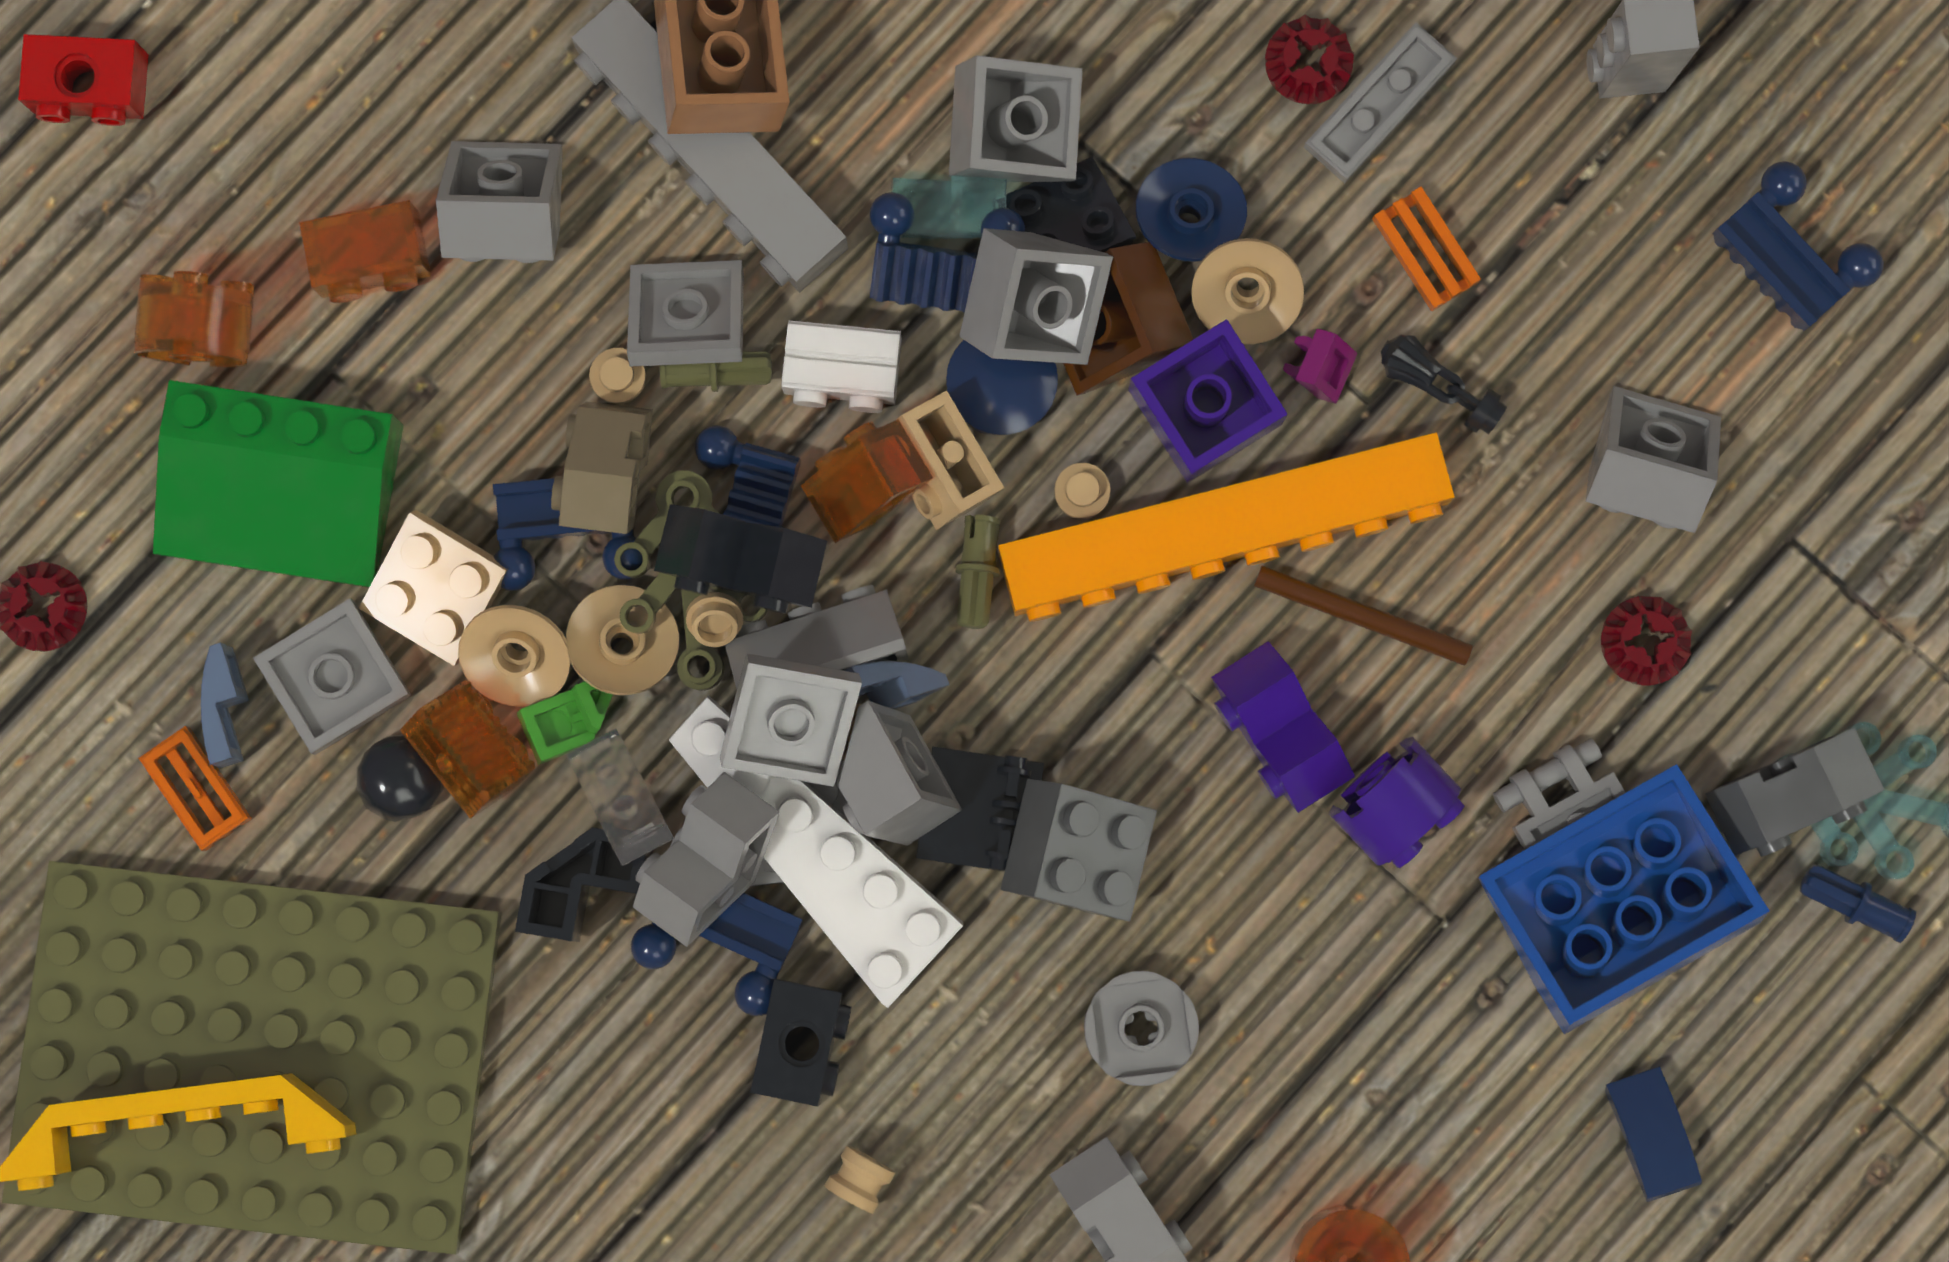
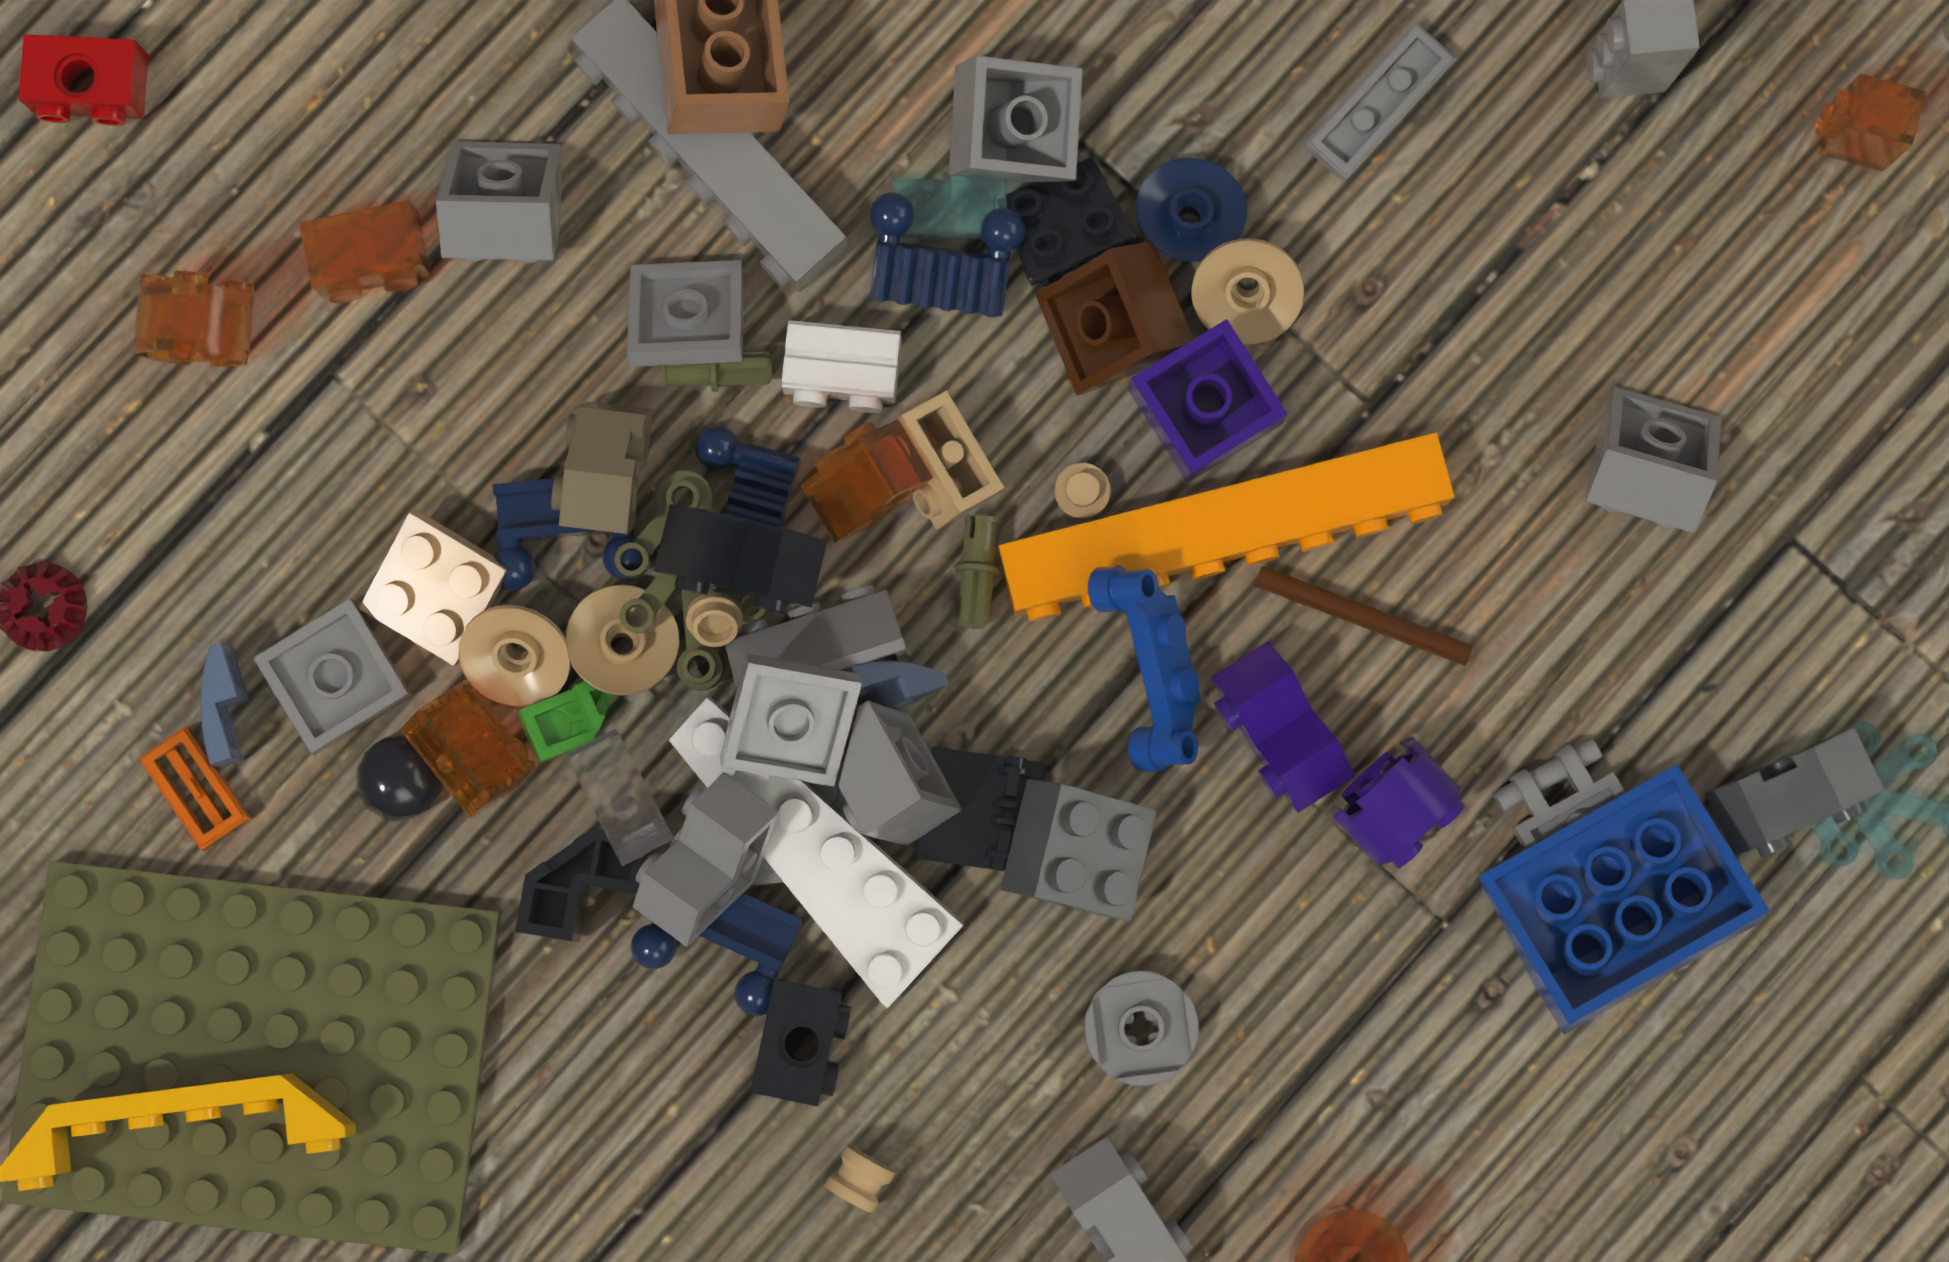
(274, 483): green slope -> none
(614, 378): tan plate -> none
(1000, 393): dark blue dish -> none
(1034, 298): light grey slope -> none
(1163, 662): none -> blue plate
(1306, 84): dark red gear -> none
(1324, 366): magenta tile -> none
(1411, 363): black piece -> none
(1443, 235): orange tile -> none
(1633, 663): dark red gear -> none
(1653, 1134): dark blue slope -> none
(1783, 260): dark blue gear -> none
(1857, 902): dark blue axle -> none
(1870, 122): none -> clear orange brick

